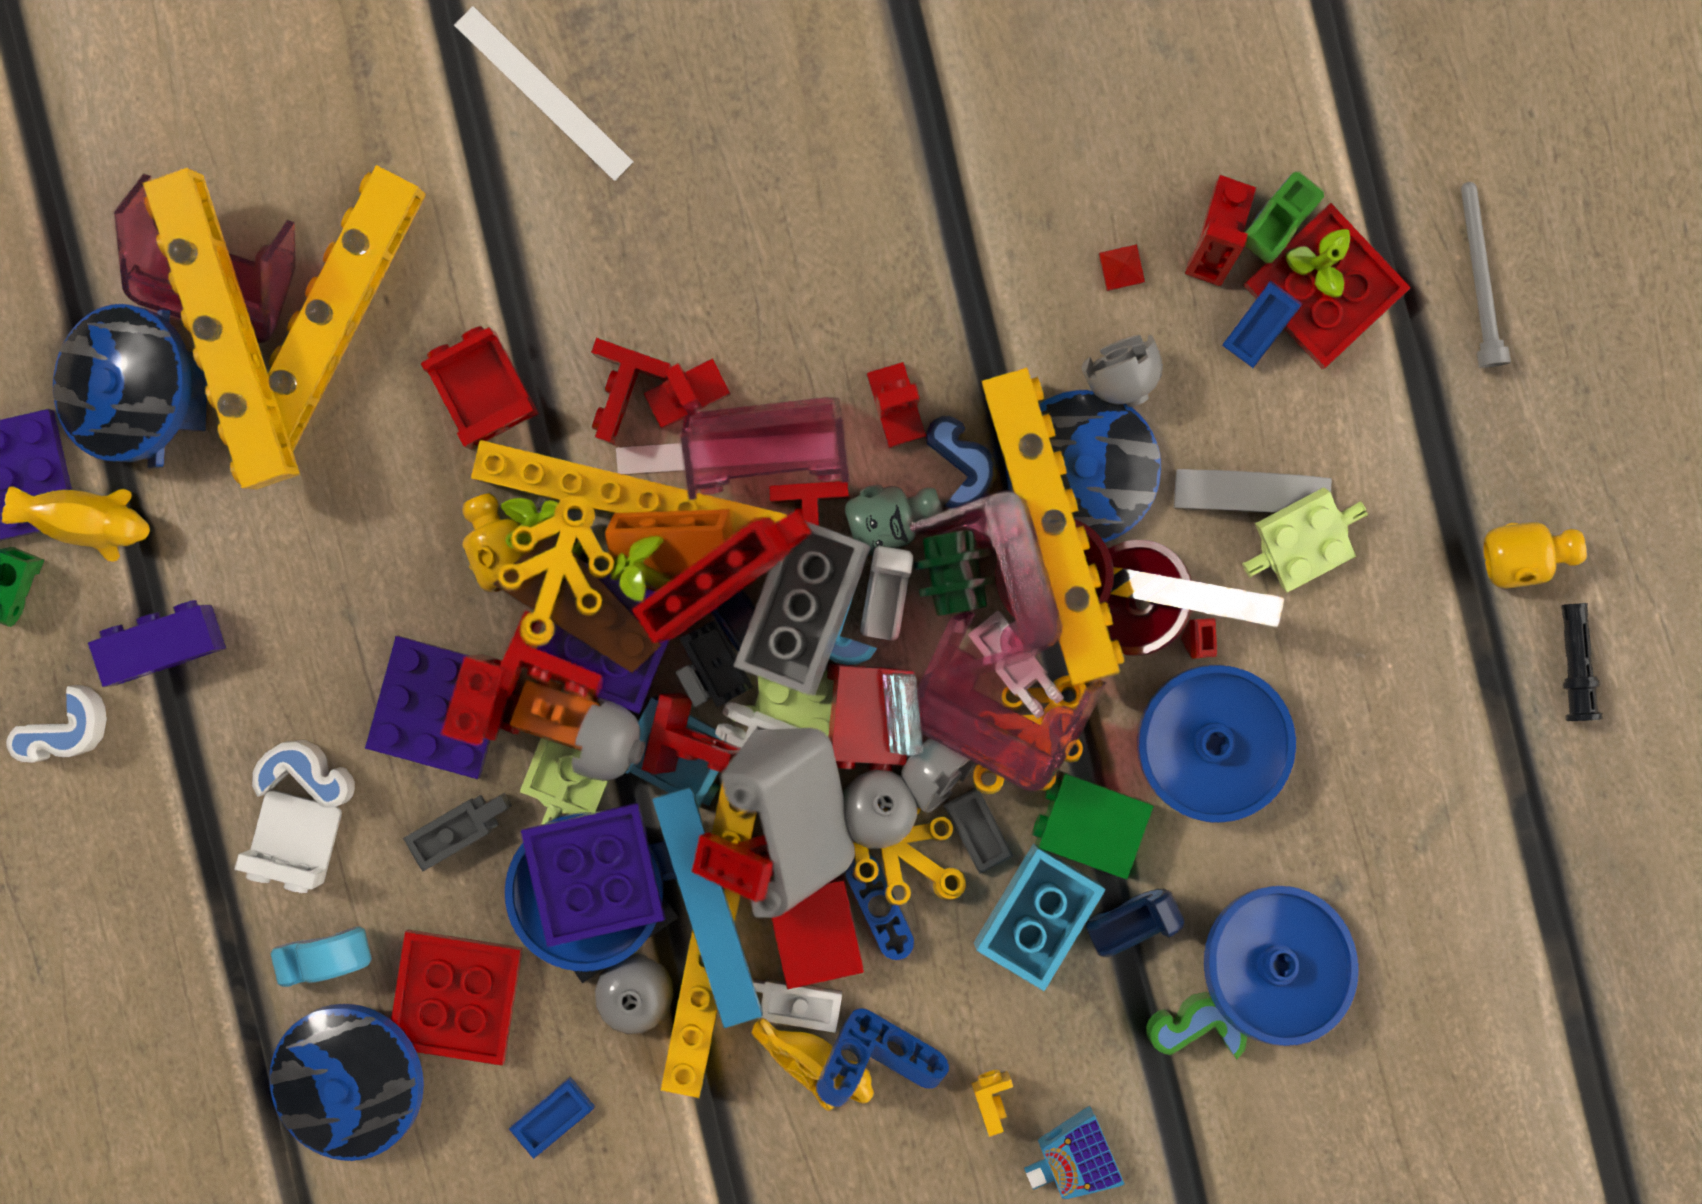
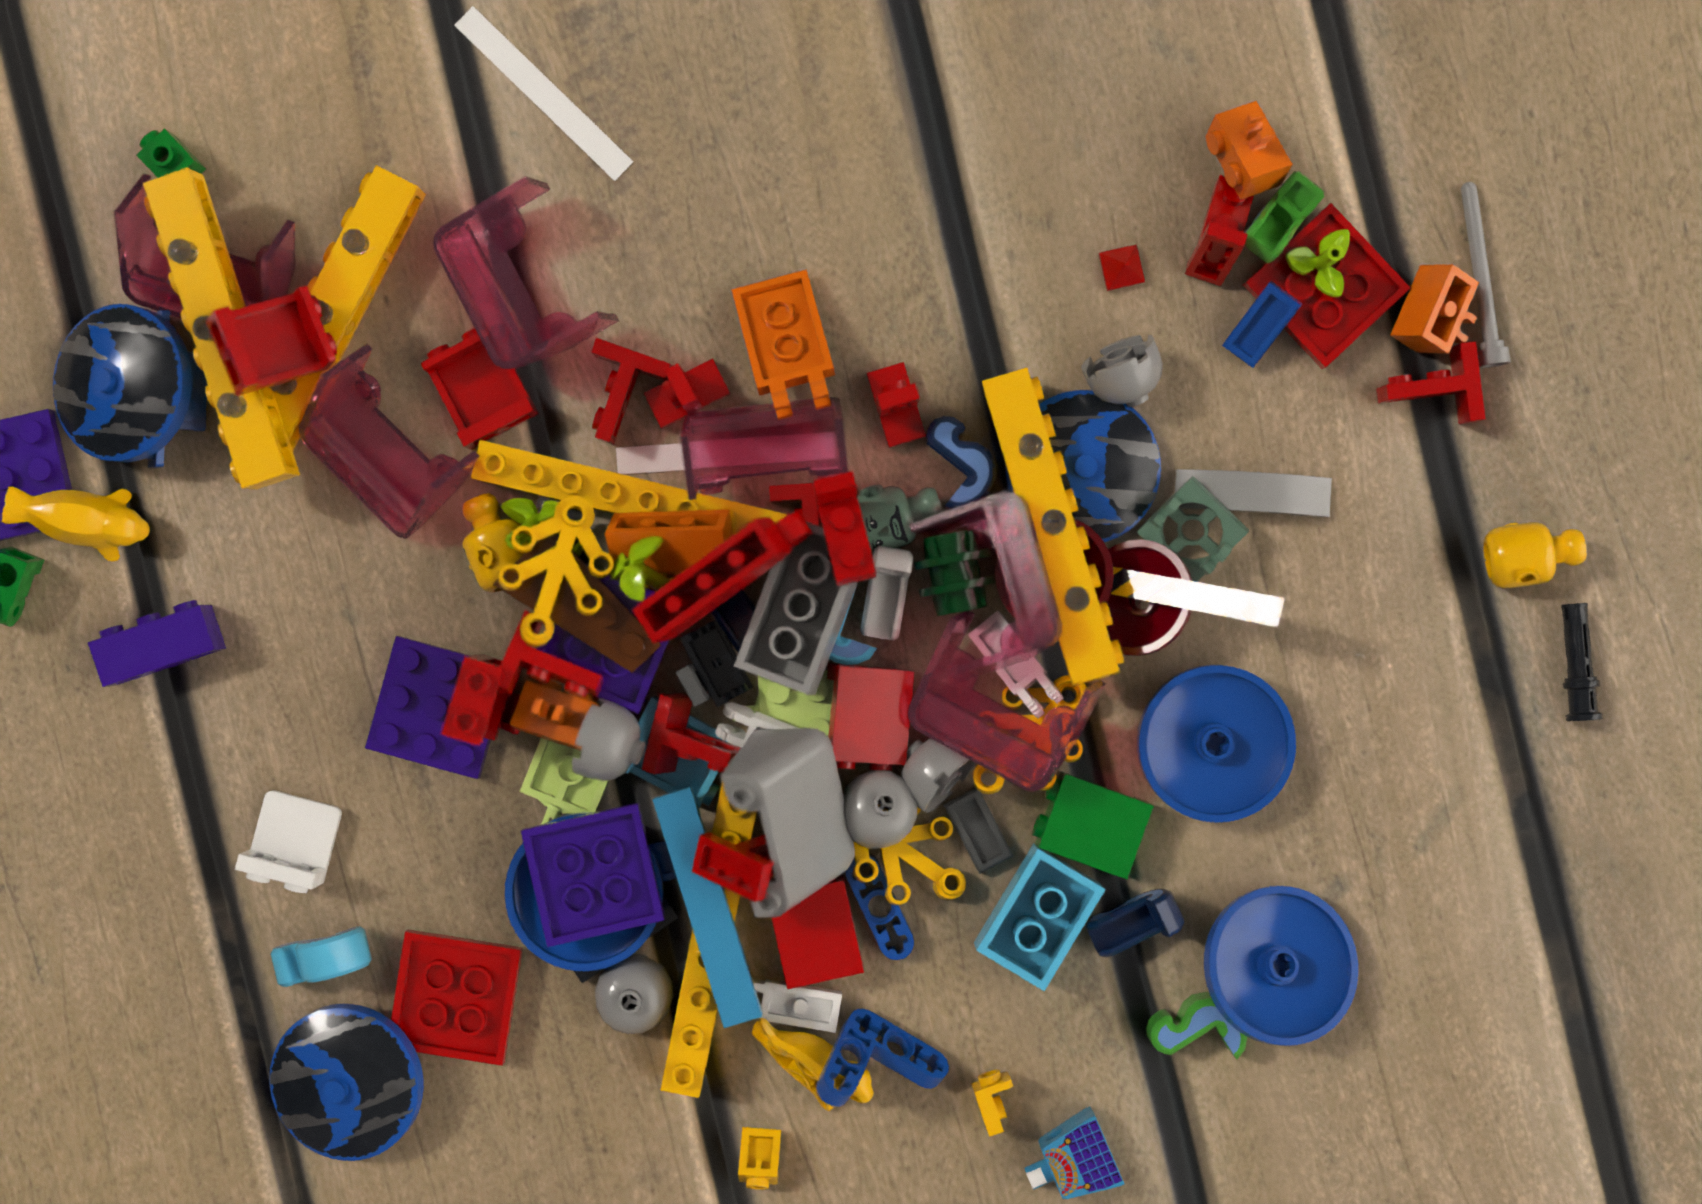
(82, 734): white animal -> none
(157, 145): none -> green brick
(272, 341): none -> red panel
(309, 767): white animal -> none
(372, 453): none -> clear pink windscreen
(455, 830): dark grey hinge -> none
(491, 290): none -> clear pink windscreen
(551, 1117): blue tile -> none
(759, 1157): none -> yellow bracket
(784, 339): none -> orange tile
(844, 528): none -> red bracket
(902, 713): clear light blue tile -> none
(1195, 492): none -> sand green piece
(1200, 638): red slope -> none
(1248, 150): none -> orange brick
(1305, 539): yellowish green plate -> none
(1436, 309): none -> orange brick
(1463, 383): none -> red bracket

